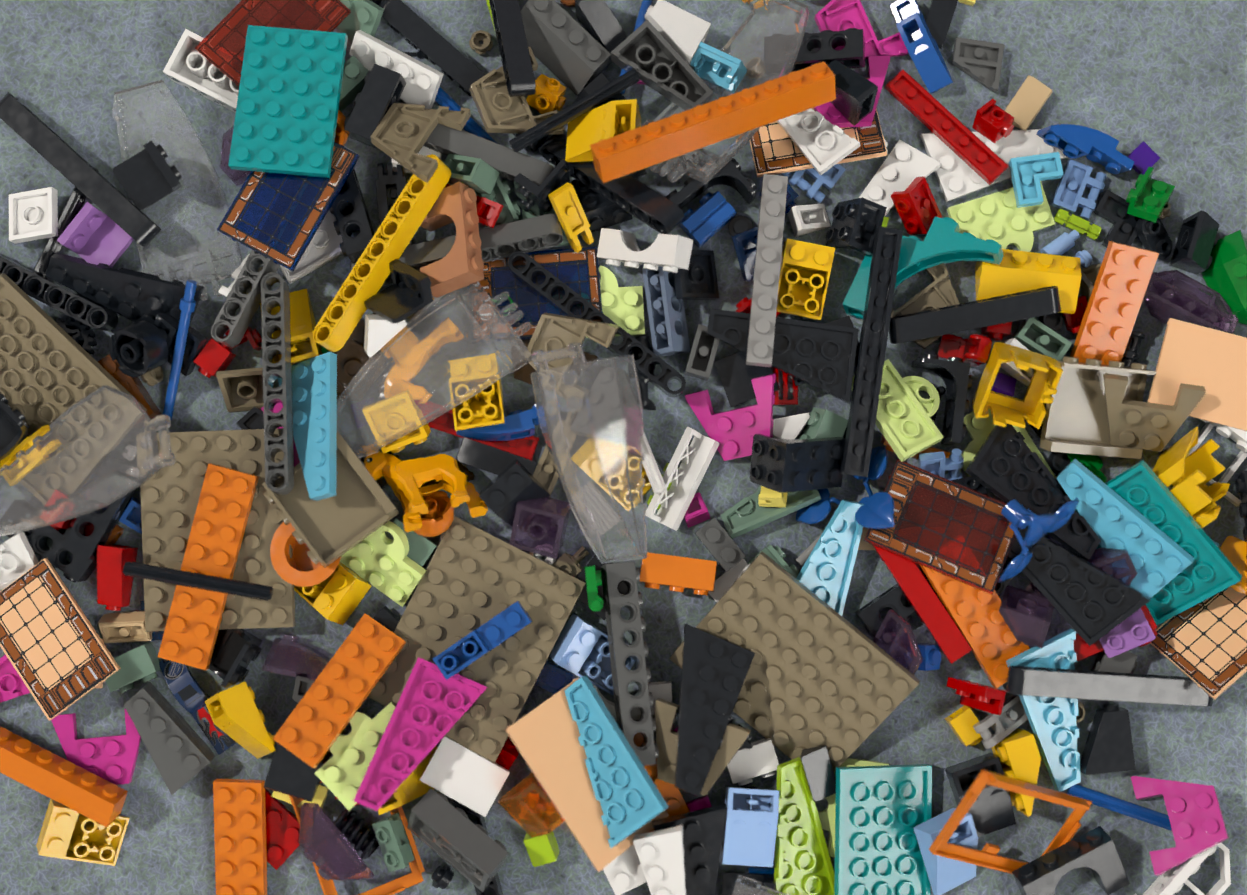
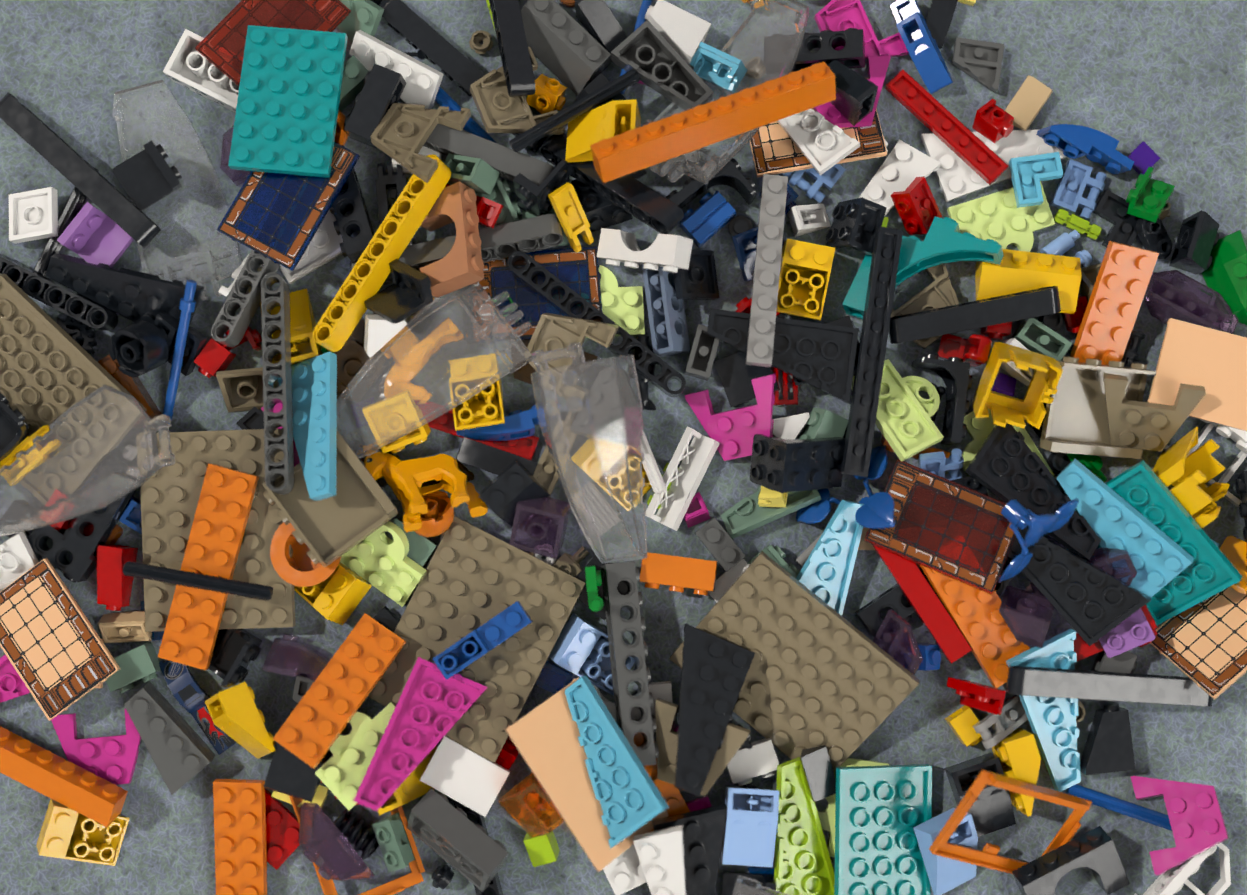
(153, 376): dark tan plate -> none

